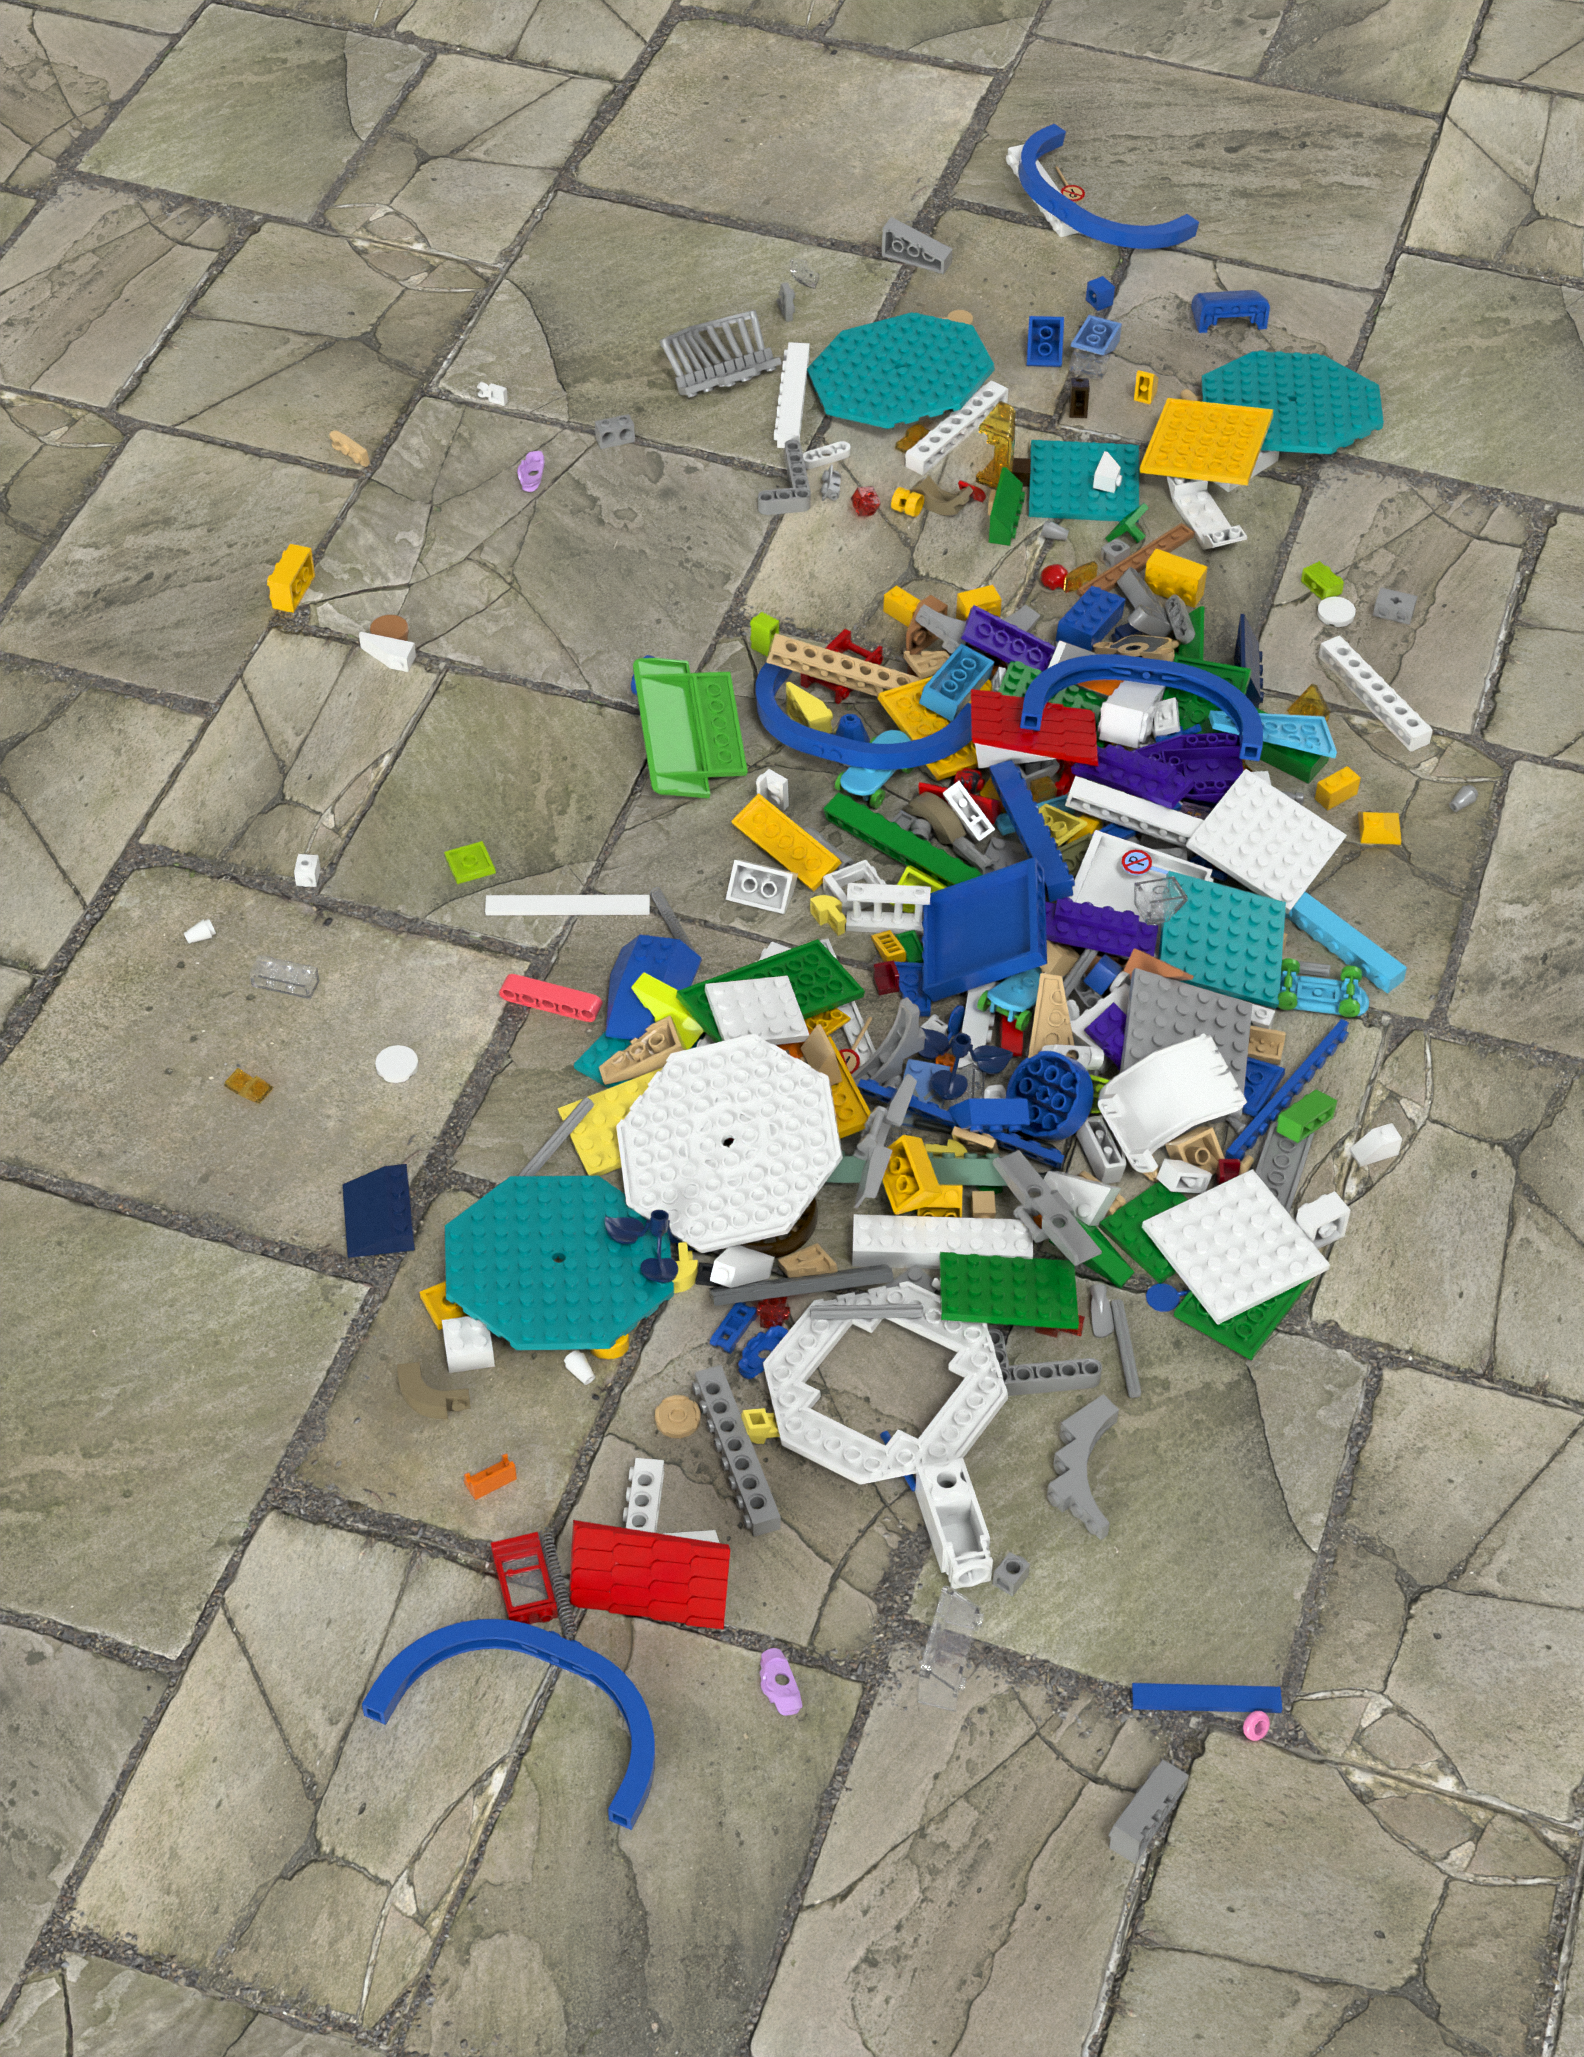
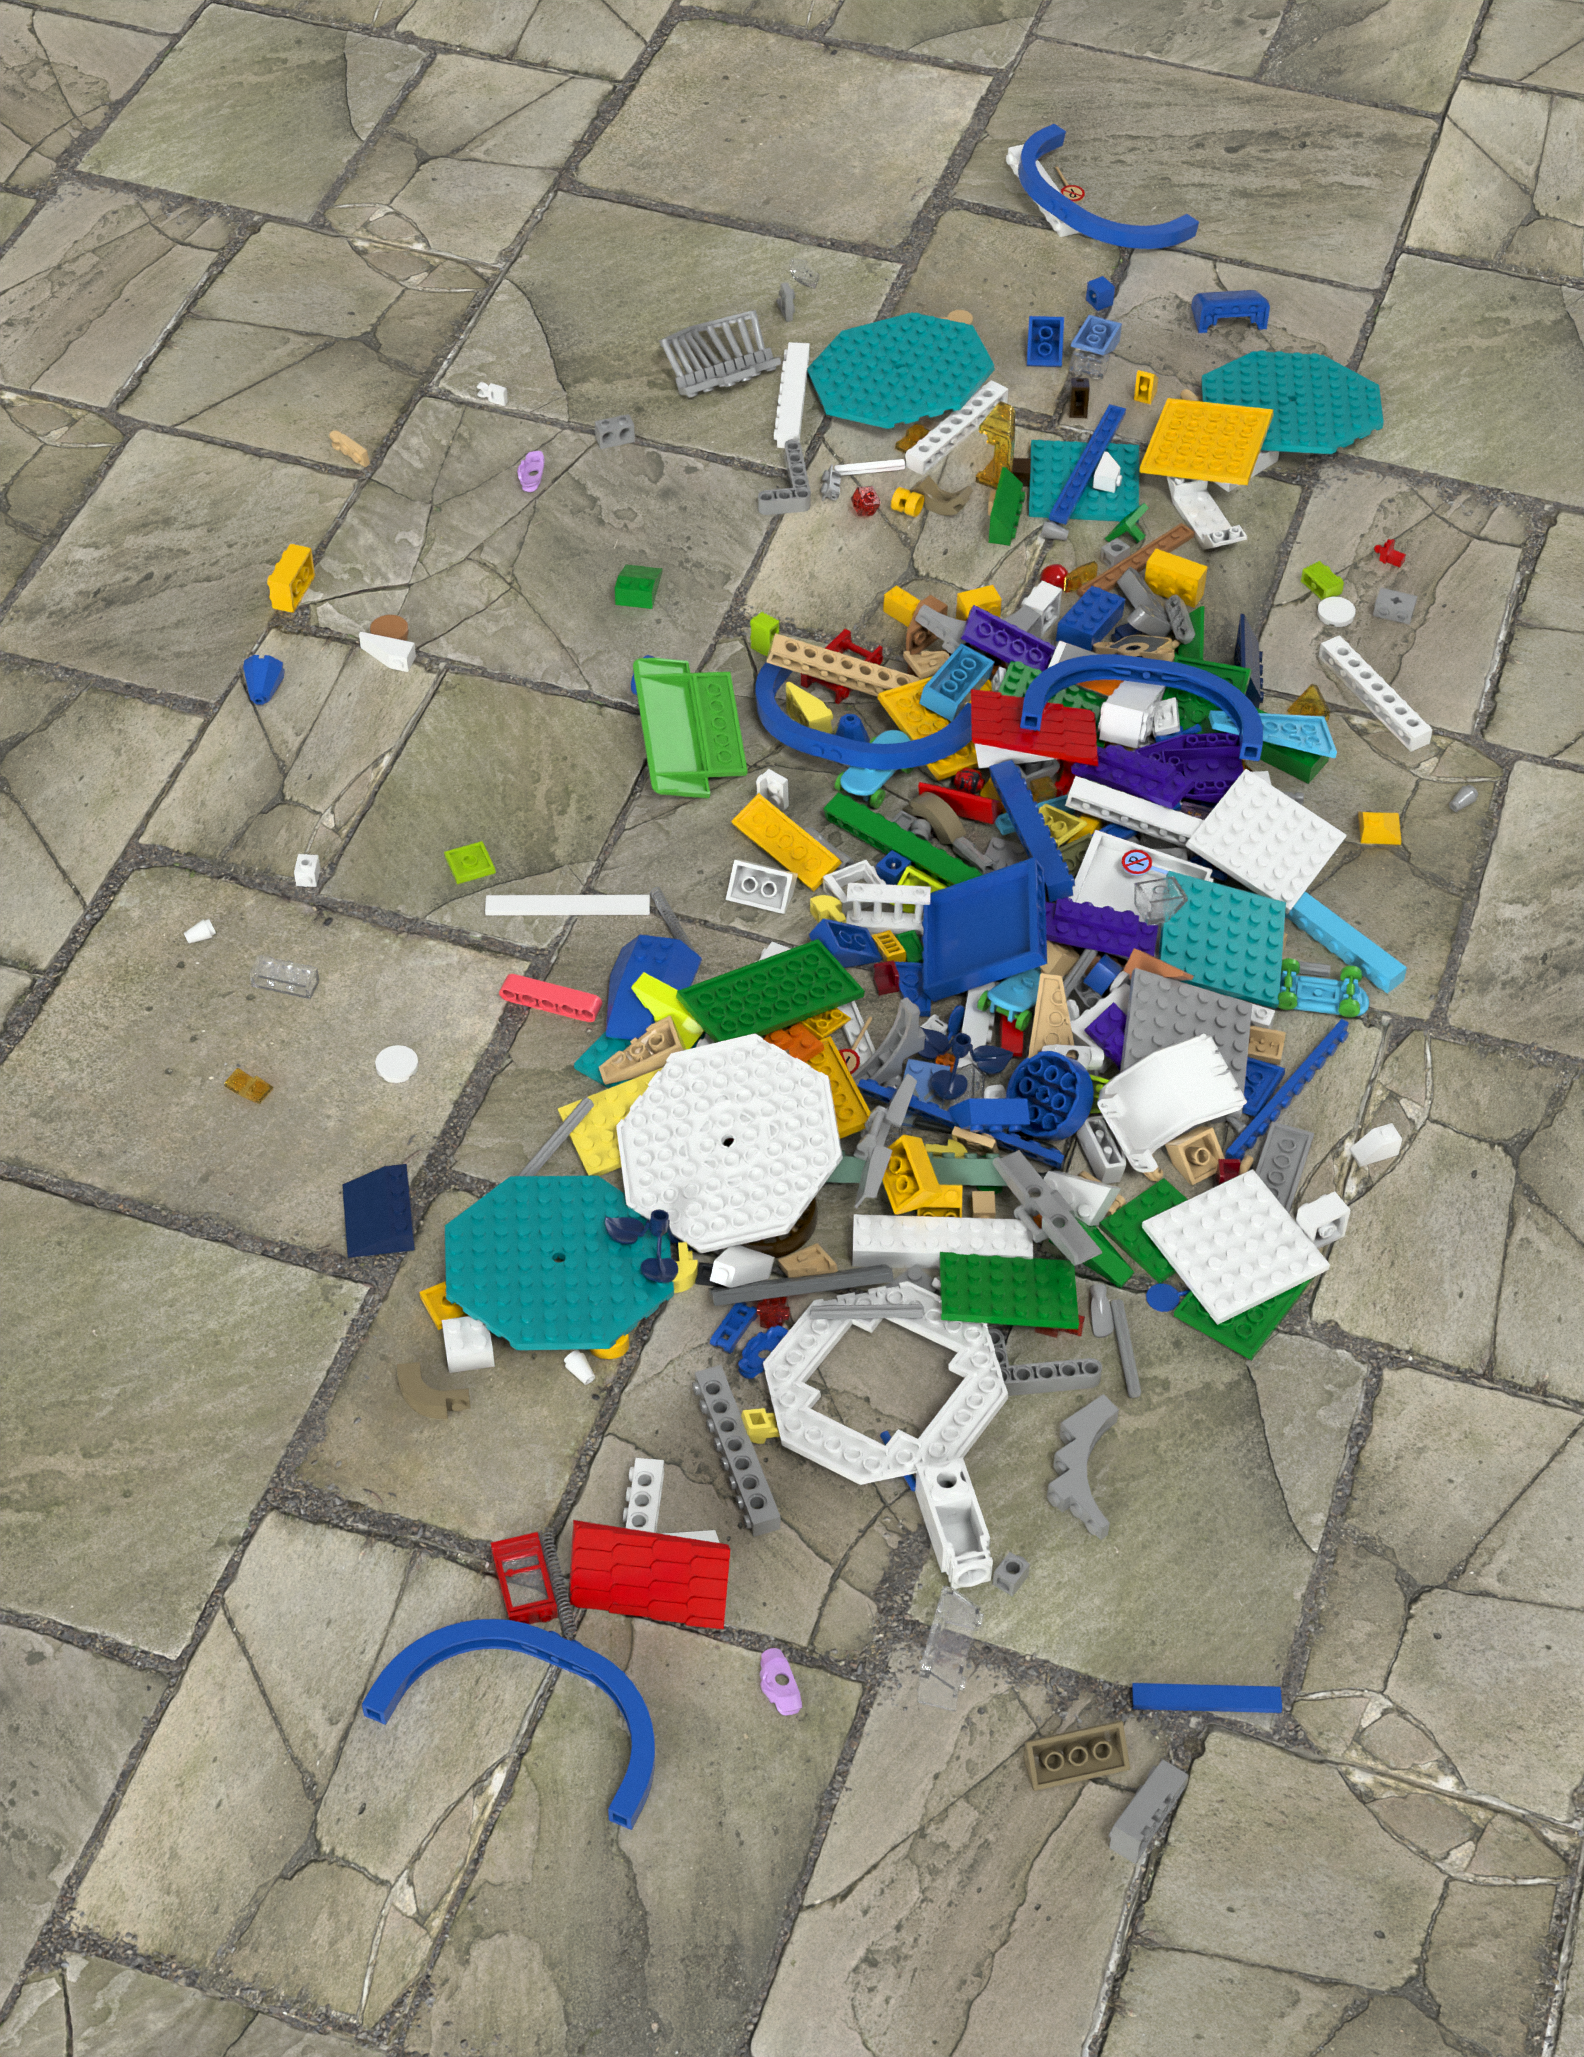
(263, 677): none -> blue cone
(491, 1478): orange hinge -> none
(637, 586): none -> green slope
(677, 1416): tan tile -> none
(758, 1008): white plate -> none
(820, 1055): tan slope -> none
(837, 452): white beam -> none
(846, 942): none -> blue slope
(870, 467): none -> white axle
(892, 868): none -> blue piece
(914, 248): light grey wedge -> none
(968, 812): white slope -> none
(977, 494): red slope -> none
(1046, 601): none -> white brick
(1076, 1755): none -> dark tan slope
(1087, 464): none -> blue plate
(1183, 1177): white slope -> none
(1262, 1728): bright pink piece -> none
(1306, 1116): bright green brick -> none
(1337, 788): yellow brick -> none
(1389, 555): none -> red piece

